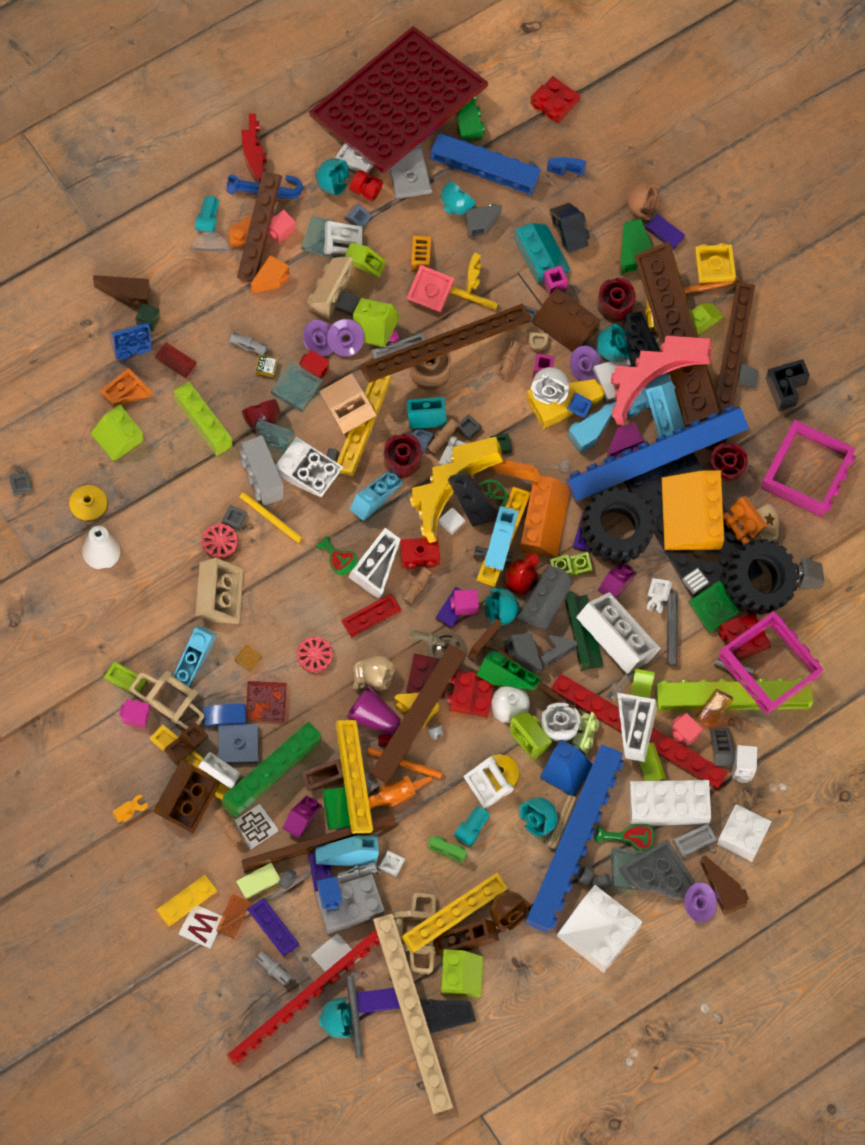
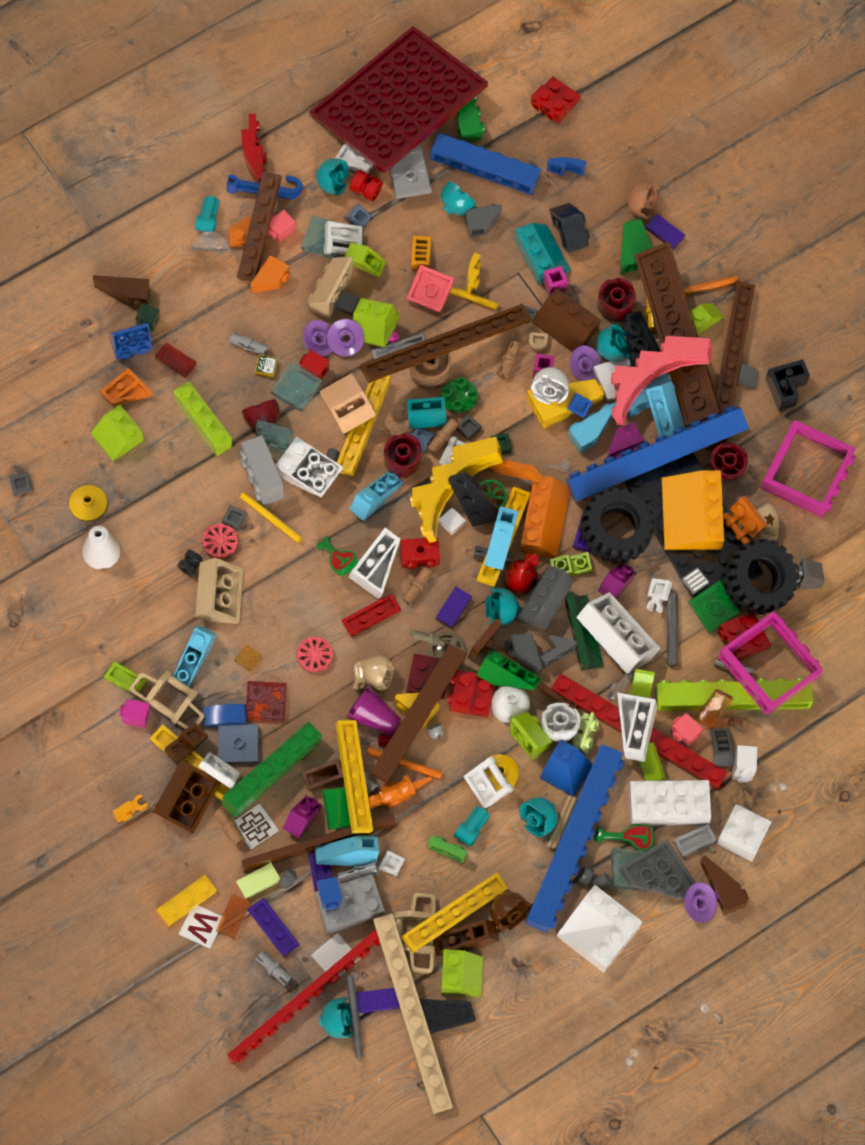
(189, 563): none -> black wheel
(459, 395): none -> green dish
(465, 602): dark pink brick -> none
(714, 263): yellow plate -> none

